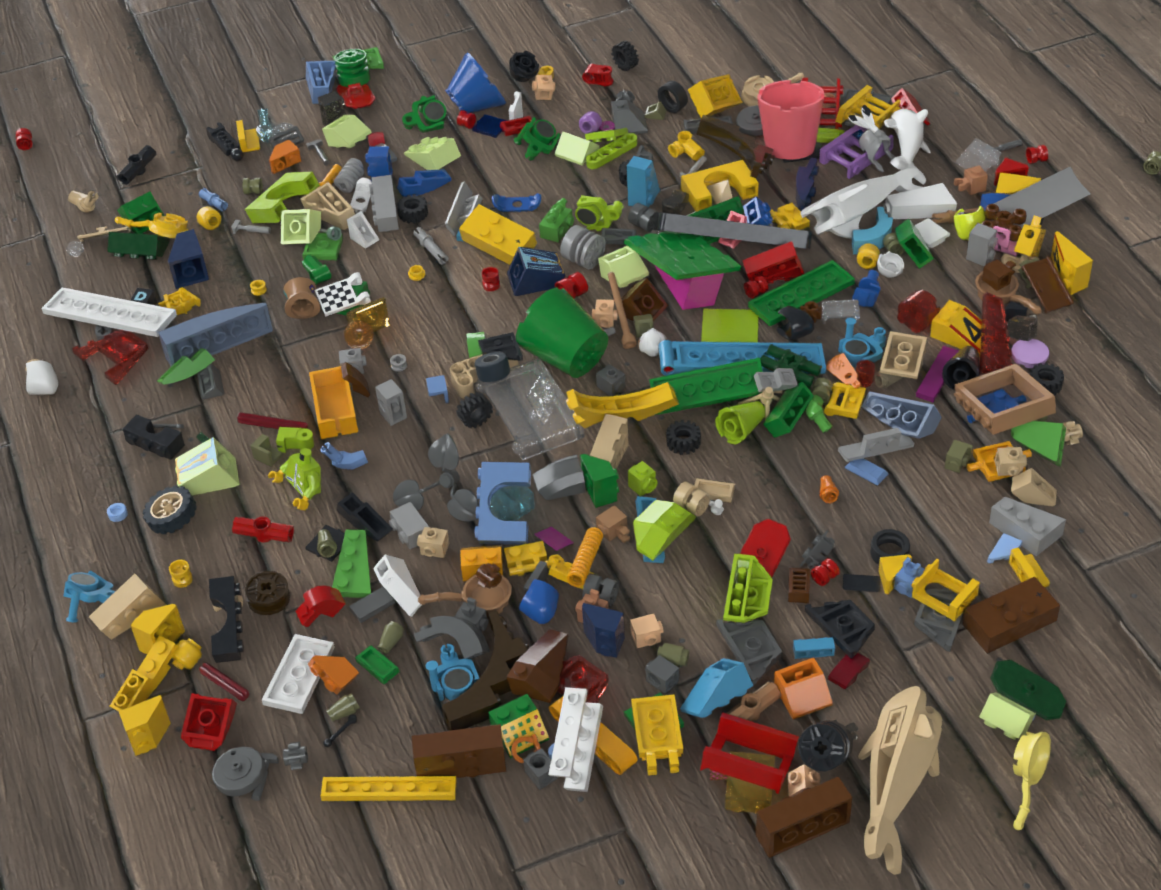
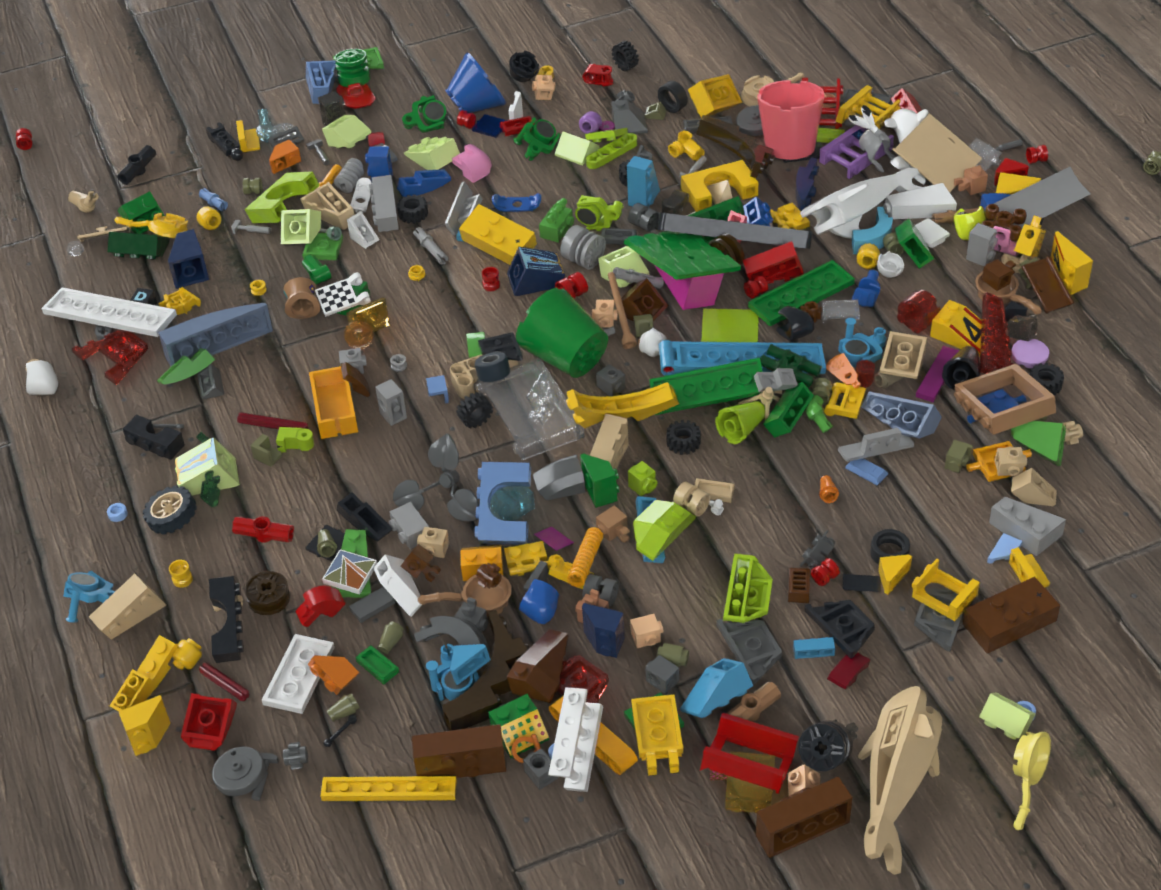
(155, 622): yellow slope -> none
(209, 490): none -> clear green plate
(302, 474): lime torso -> none
(344, 459): medium blue arm -> none
(349, 571): none -> tile
(418, 562): none -> reddish brown brick
(467, 660): none -> dark azure slope
(473, 163): none -> bright pink brick
(631, 276): none -> light grey pin
(729, 246): none -> dark brown wheel
(767, 543): red shield -> none
(803, 688): orange slope -> none
(906, 576): medium blue brick -> none
(937, 153): none -> tan piece
(1028, 689): dark green shield -> none

